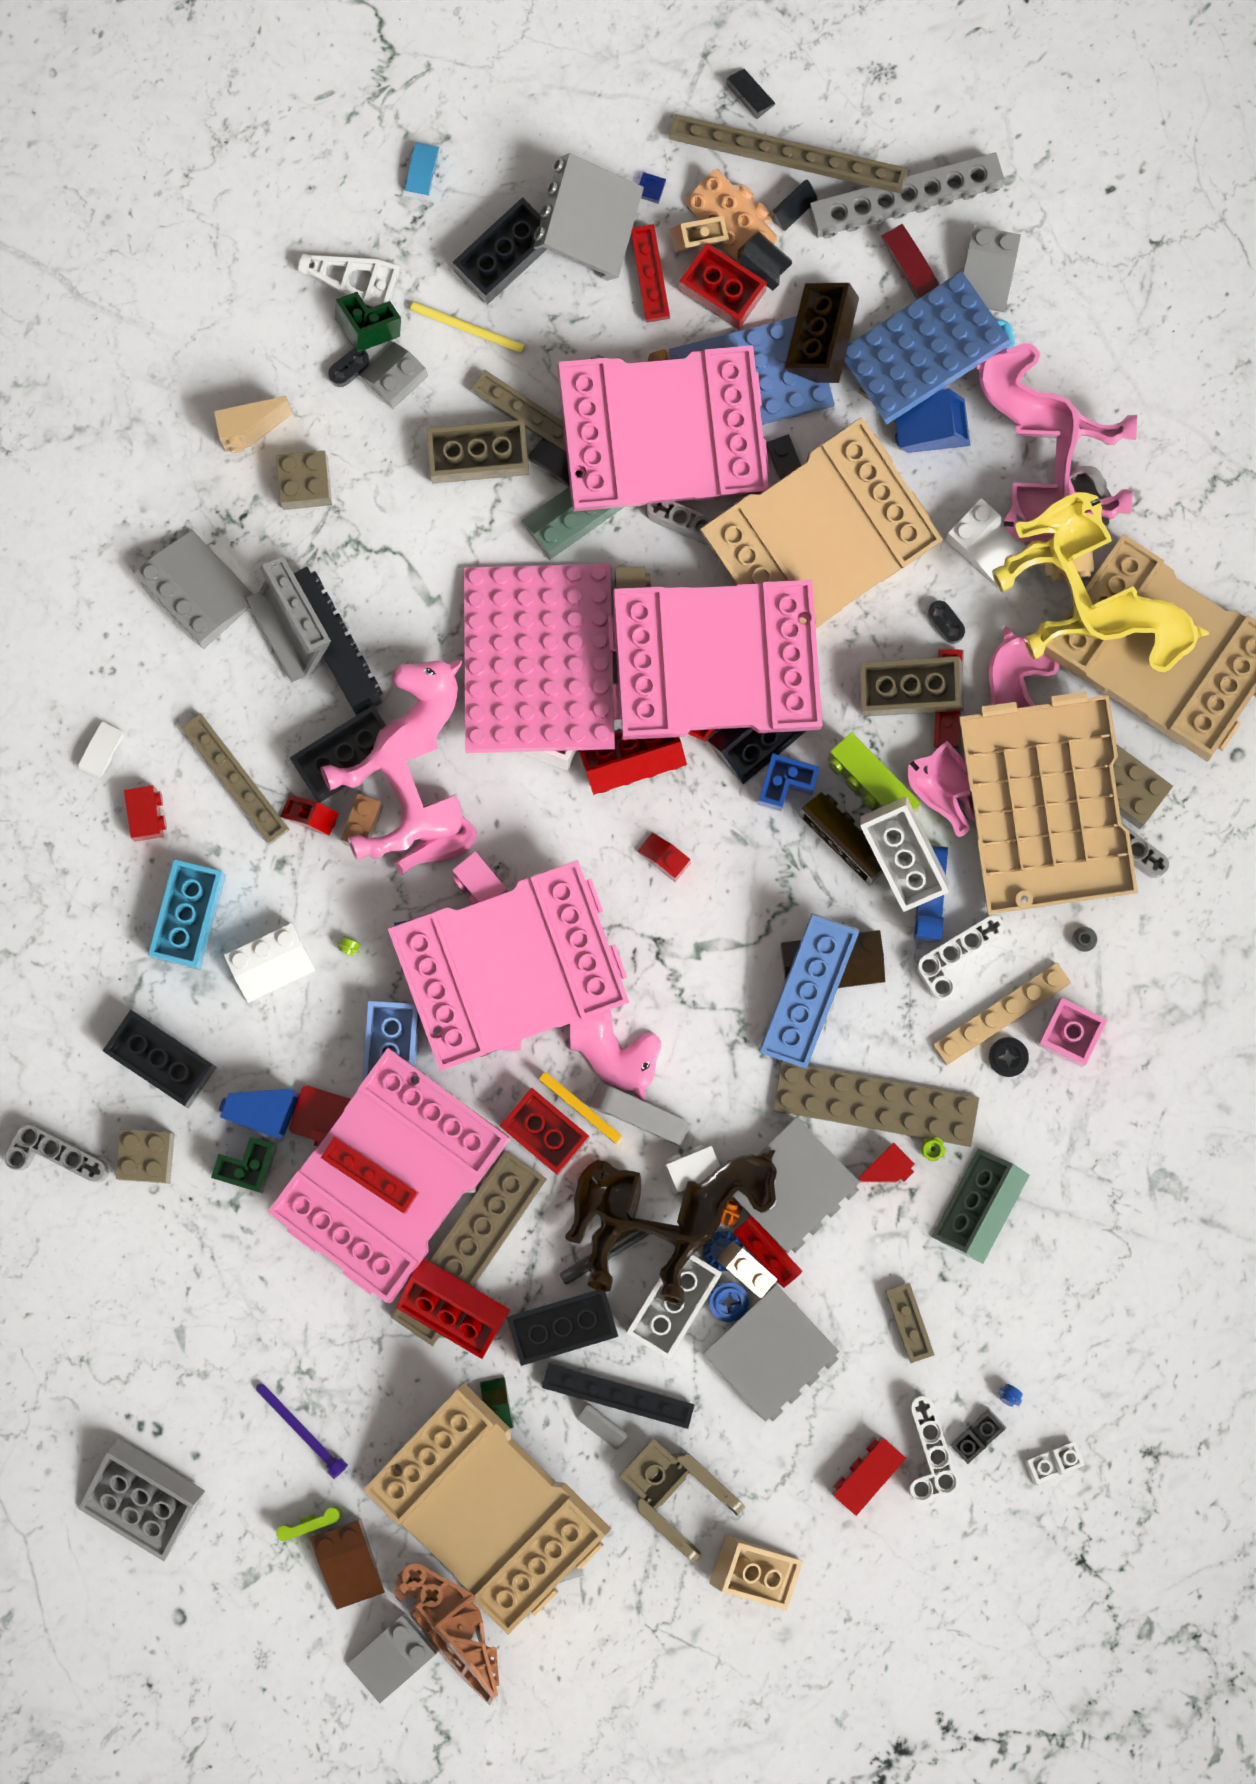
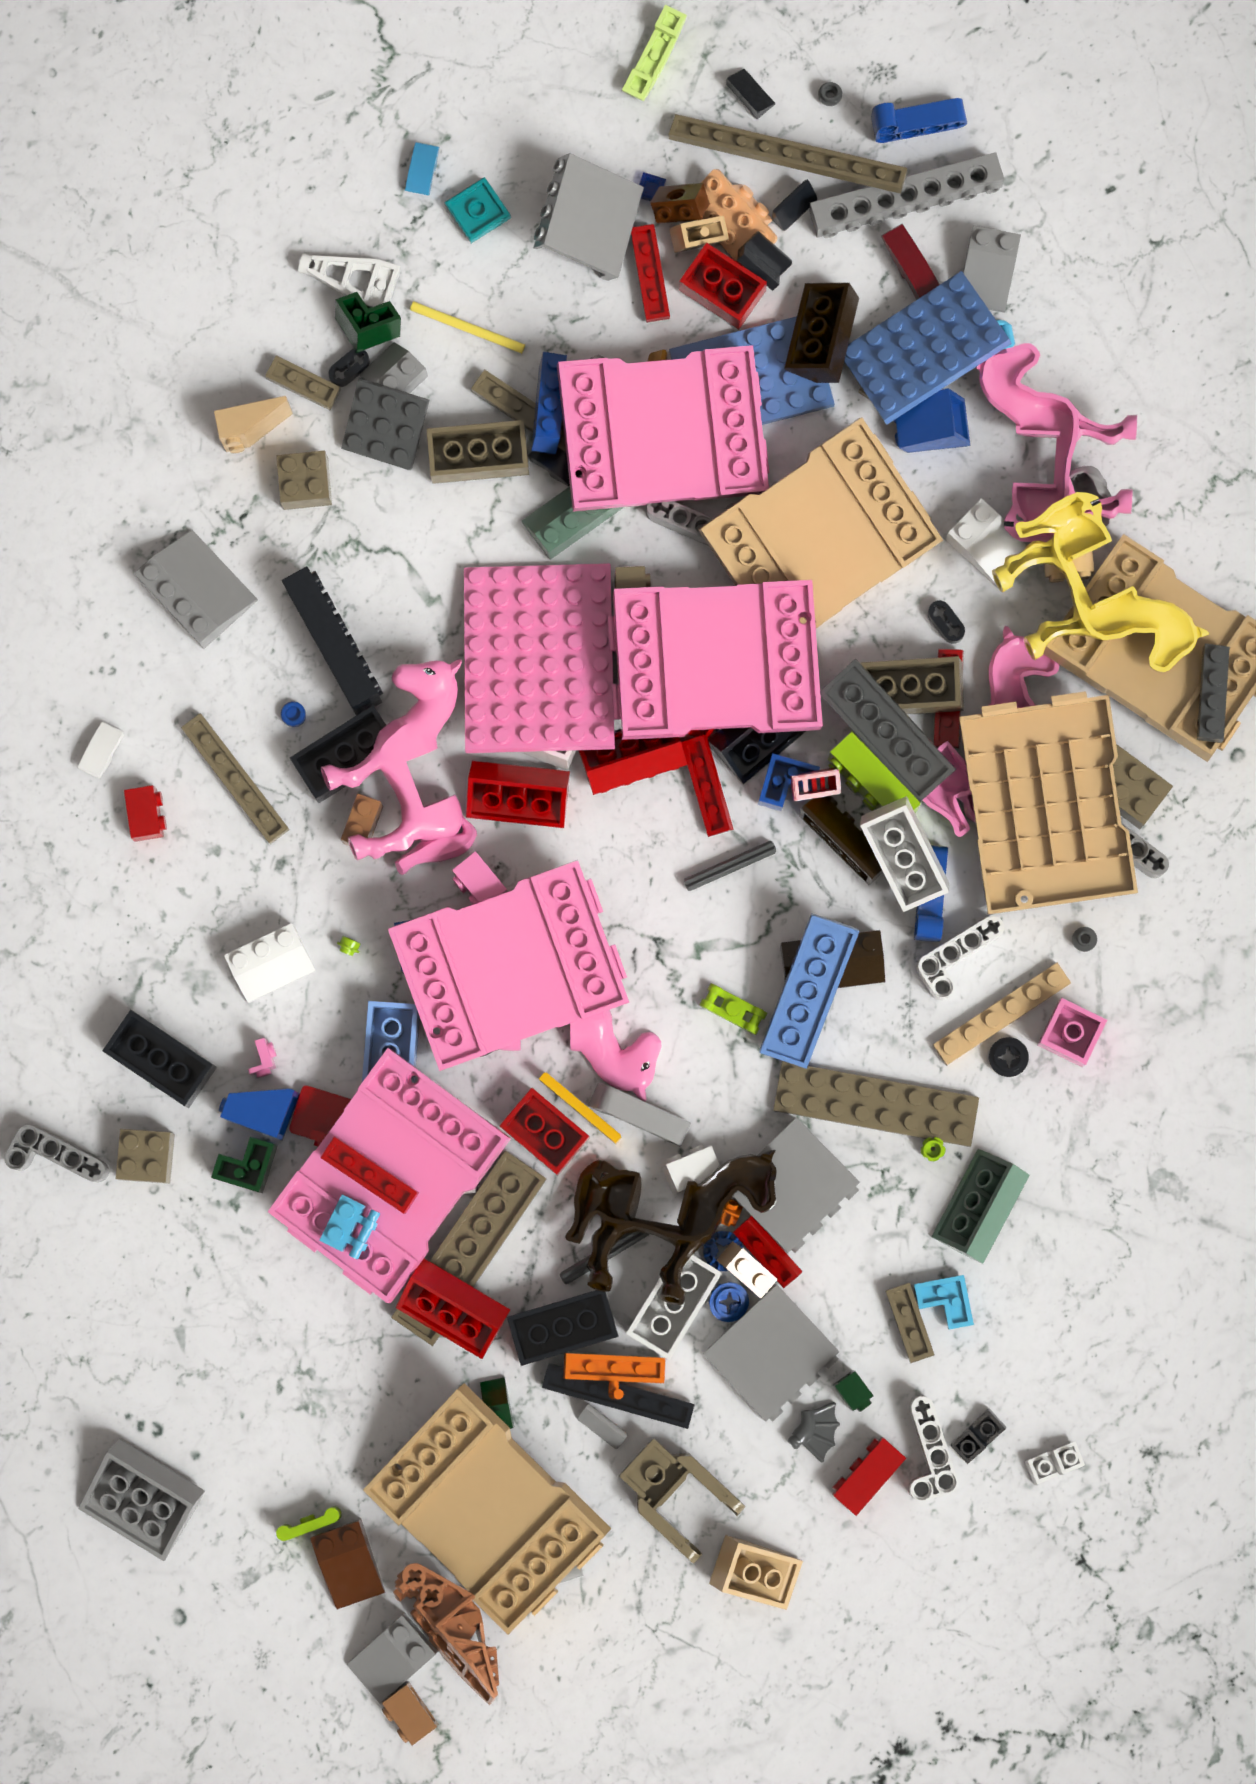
(187, 914): medium azure brick -> none
(266, 1054): none -> bright pink bracket
(288, 620): light grey panel -> none
(293, 714): none -> blue tile
(303, 382): none -> dark tan plate
(309, 814): red slope -> none
(334, 1464): dark purple piece -> none
(343, 1223): none -> medium azure plate
(385, 424): none -> dark grey plate
(409, 1714): none -> medium nougat brick
(477, 210): none -> teal plate
(500, 252): black brick -> none
(517, 794): none -> red slope
(548, 405): none -> blue brick
(614, 1369): none -> orange plate
(655, 53): none -> yellowish green slope
(664, 856): red slope -> none
(680, 203): none -> reddish brown brick
(707, 785): none -> red plate
(730, 865): none -> dark grey axle
(733, 1009): none -> lime plate
(783, 455): black plate -> none
(816, 1430): none -> dark grey arm
(830, 87): none -> dark grey plate
(833, 782): none -> slope
(854, 1391): none -> dark green brick
(887, 730): none -> dark grey plate
(888, 1167): red slope -> none
(916, 120): none -> blue beam
(951, 1294): none -> medium azure plate
(1010, 1395): blue plate -> none
(1213, 693): none -> dark grey plate

